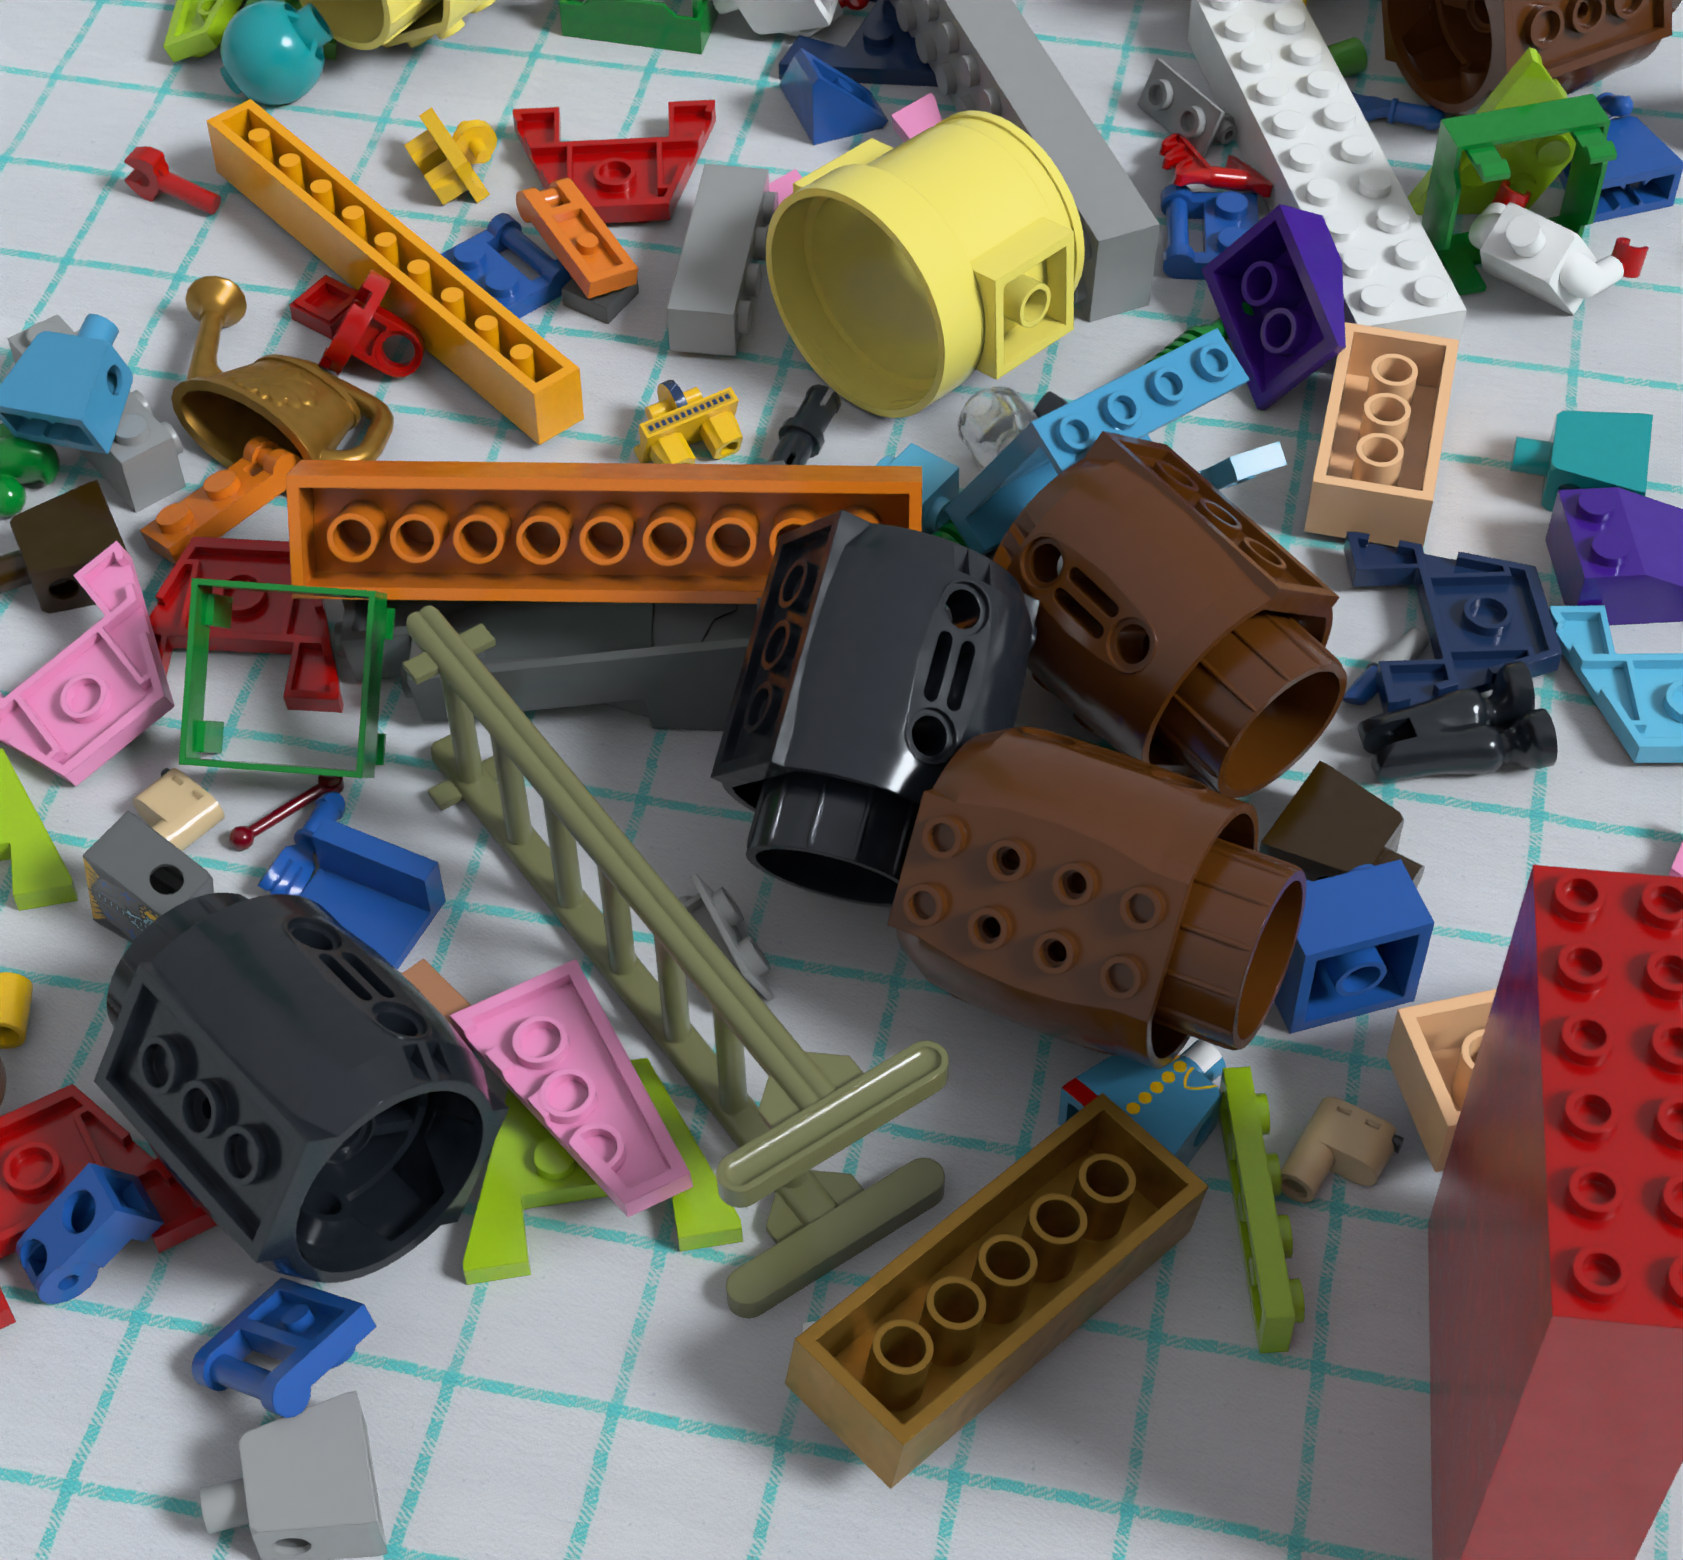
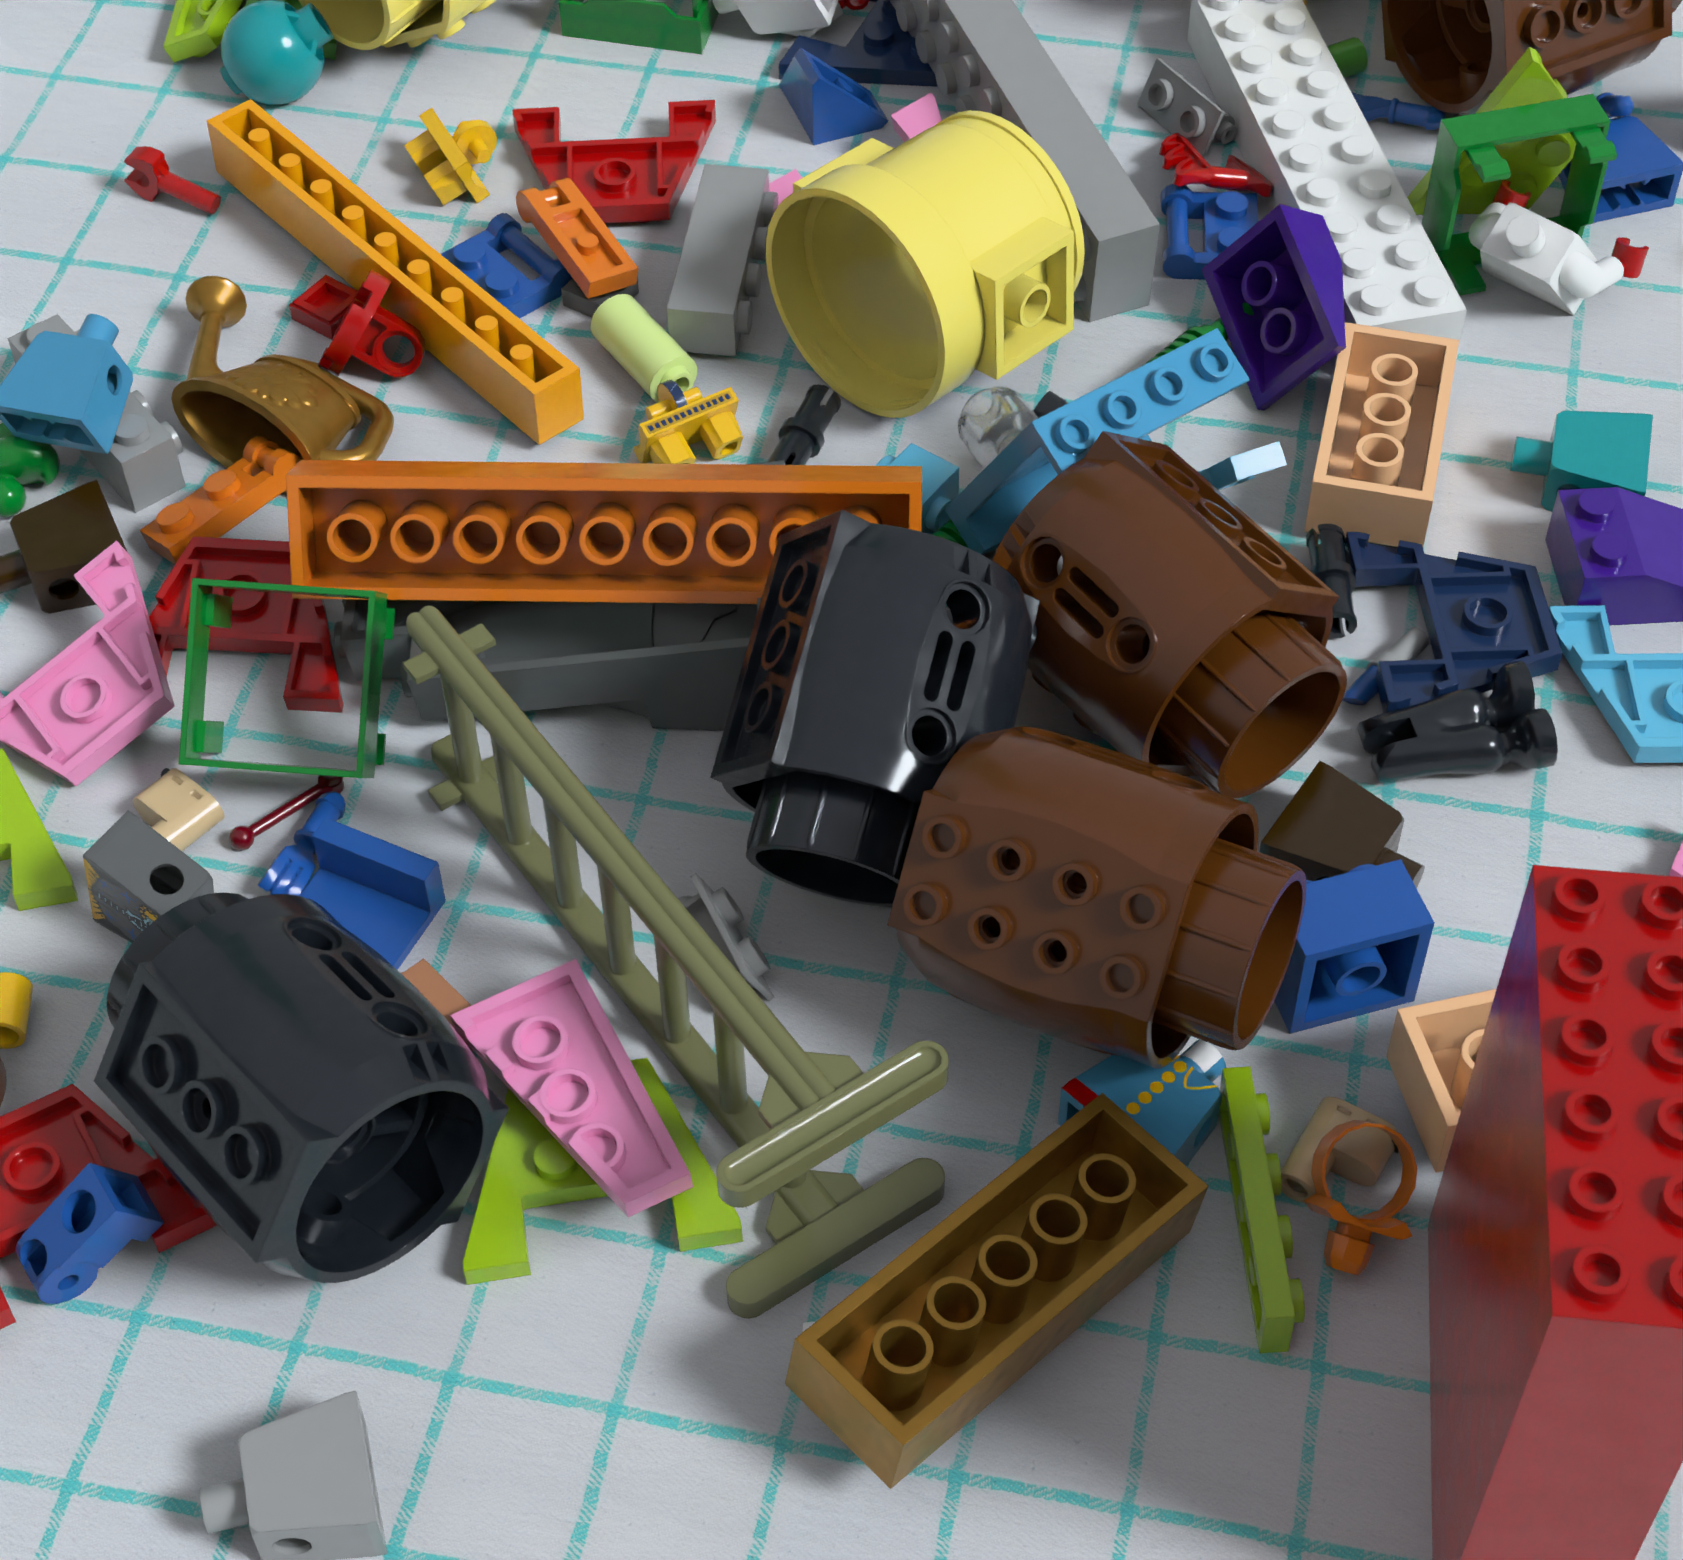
(289, 1323): blue plate -> none
(641, 345): none -> yellowish green brick
(1331, 567): none -> black pin
(1349, 1244): none -> orange piece

